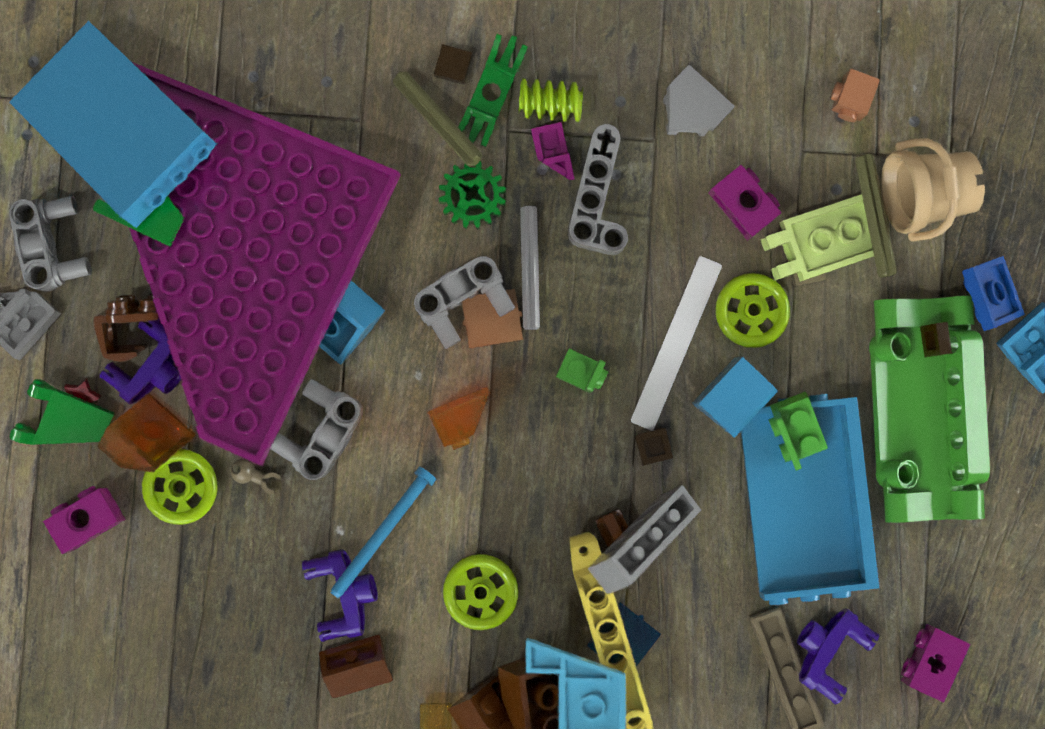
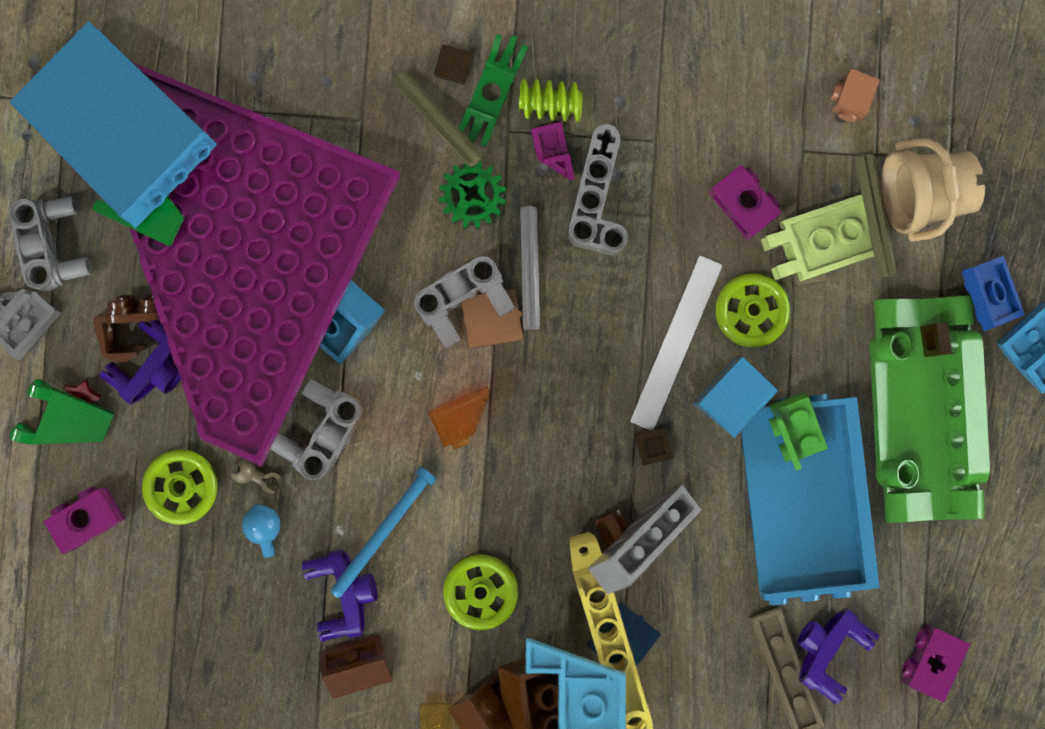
(145, 436): clear orange slope -> none
(261, 526): none -> dark azure piece
(582, 371): bright green bracket -> none
(694, 104): light grey slope -> none

